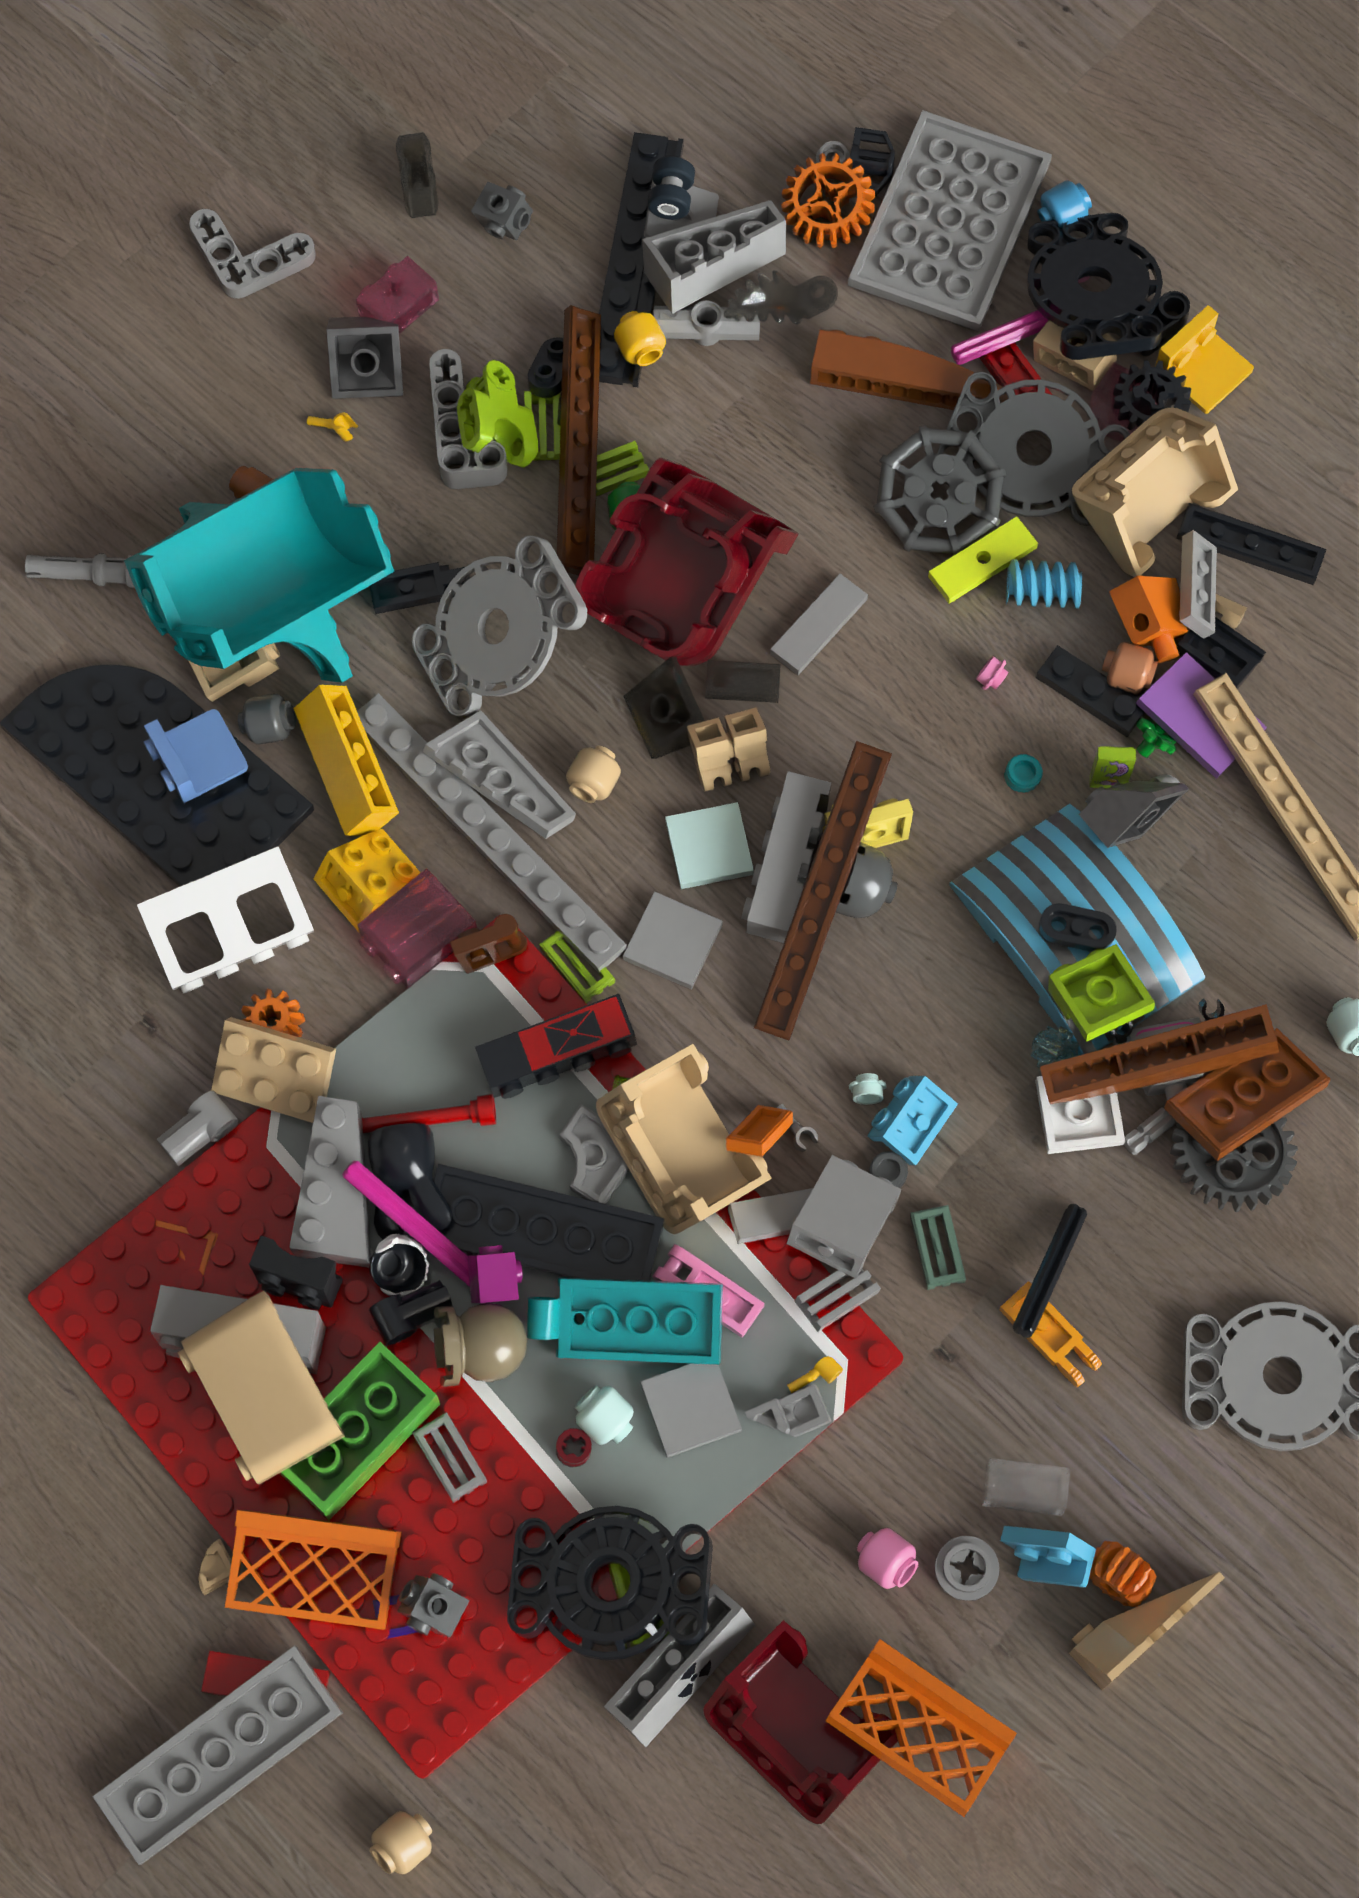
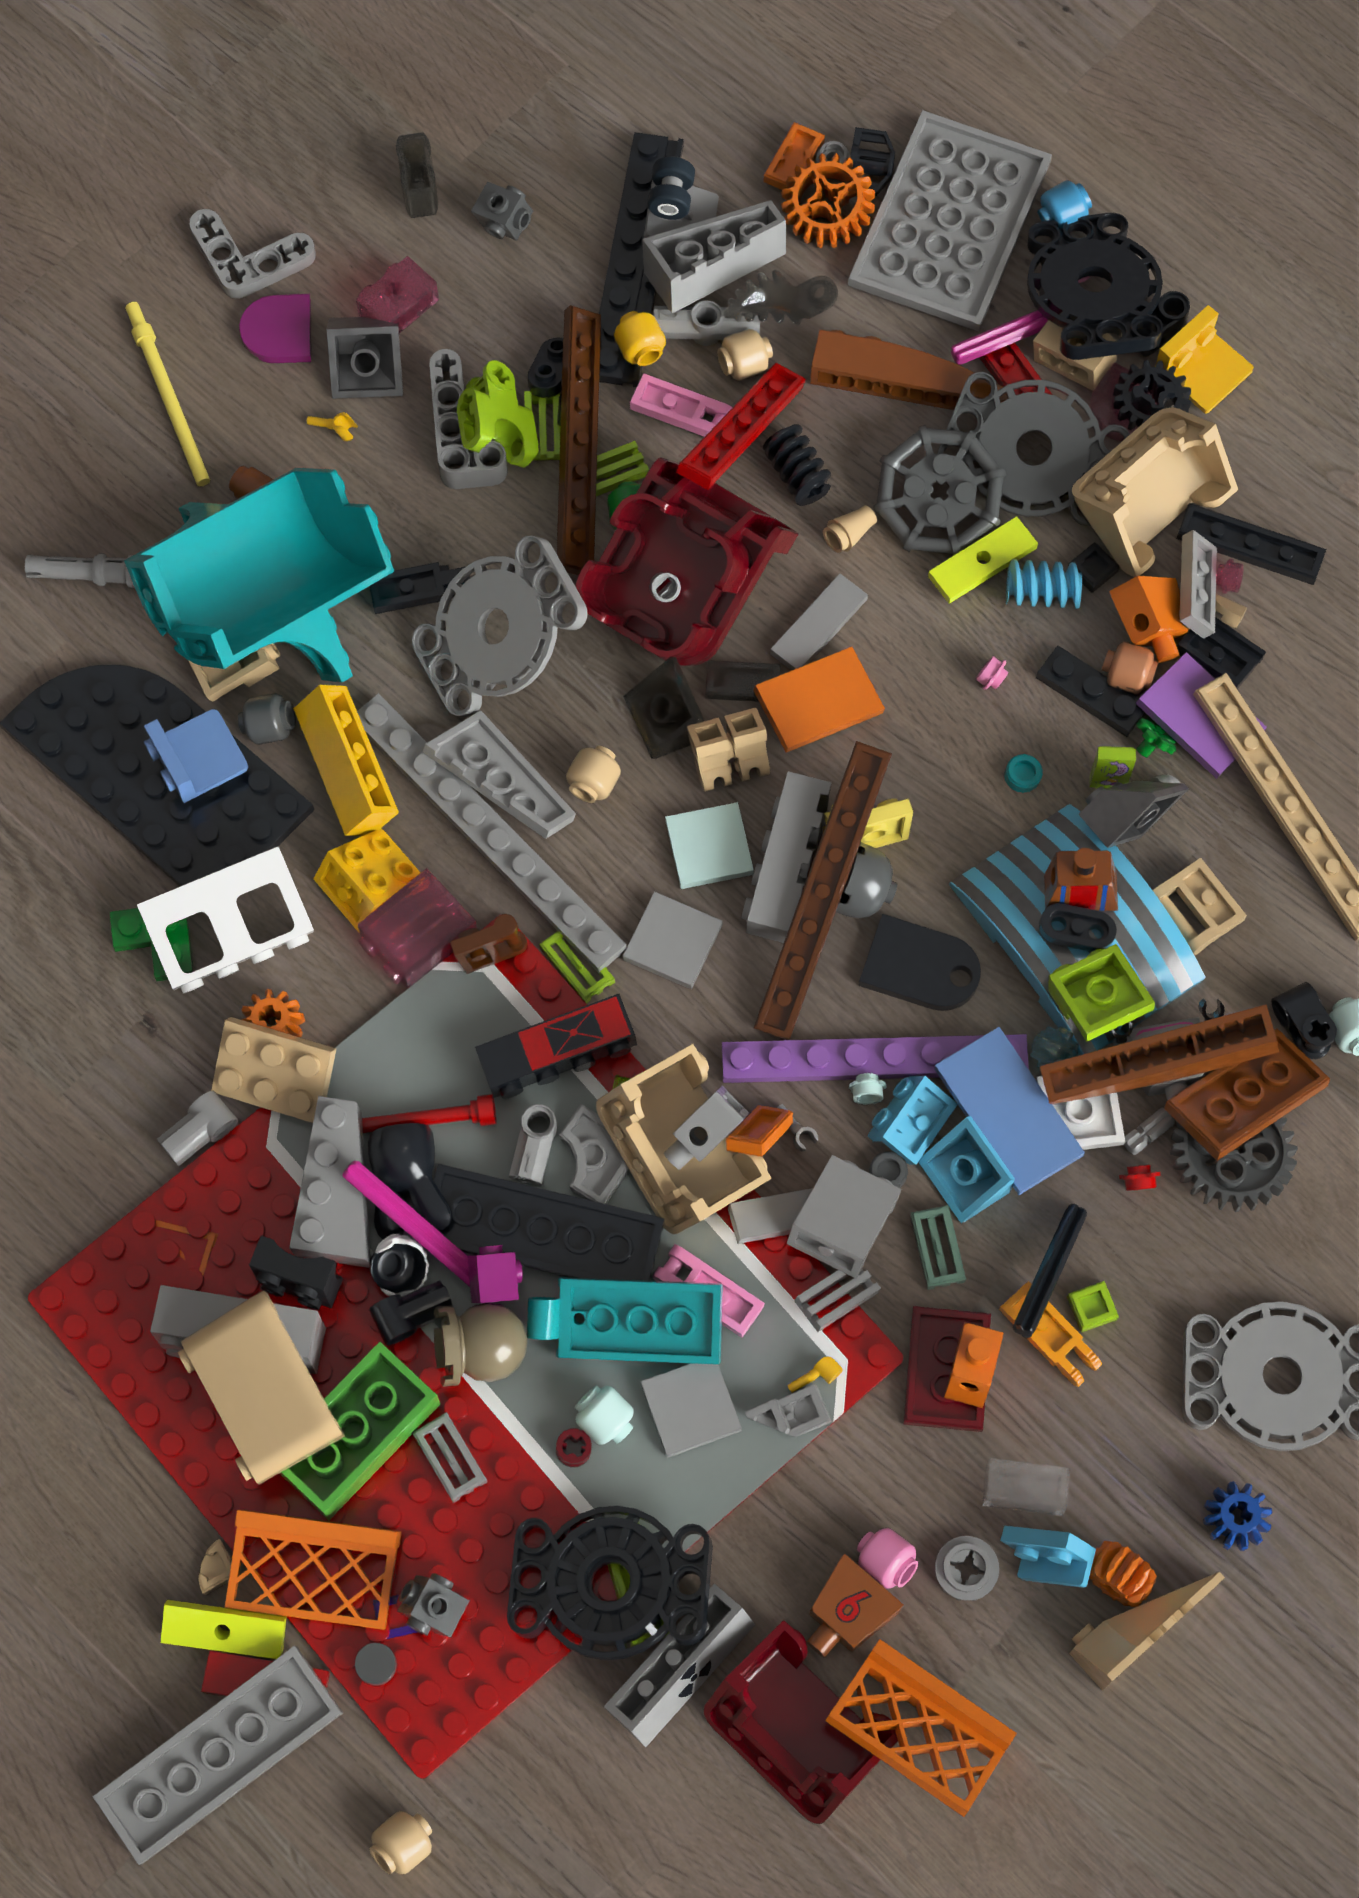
(131, 933): none -> green plate
(145, 338): none -> light yellow bar
(200, 1628): none -> neon yellow tile
(278, 328): none -> magenta tile
(375, 1664): none -> dark grey tile
(533, 1148): none -> light grey piece
(668, 592): none -> light grey hinge
(677, 405): none -> bright pink plate
(718, 1116): none -> light grey torso
(741, 426): none -> red tile
(744, 354): none -> tan head
(794, 151): none -> orange plate
(797, 465): none -> black piece
(818, 699): none -> orange tile
(844, 1058): none -> medium lavender plate
(847, 529): none -> tan cone
(850, 1608): none -> dark orange torso
(917, 965): none -> black tile
(930, 1361): none -> dark red tile
(967, 1170): none -> medium azure slope
(974, 1364): none -> orange torso
(1009, 1109): none -> medium blue tile
(1082, 880): none -> dark orange torso
(1092, 1306): none -> lime tile
(1095, 566): none -> black tile
(1139, 1178): none -> red plate
(1205, 899): none -> tan plate
(1230, 576): none -> clear pink plate
(1249, 1528): none -> blue gear
(1301, 1014): none -> black piece

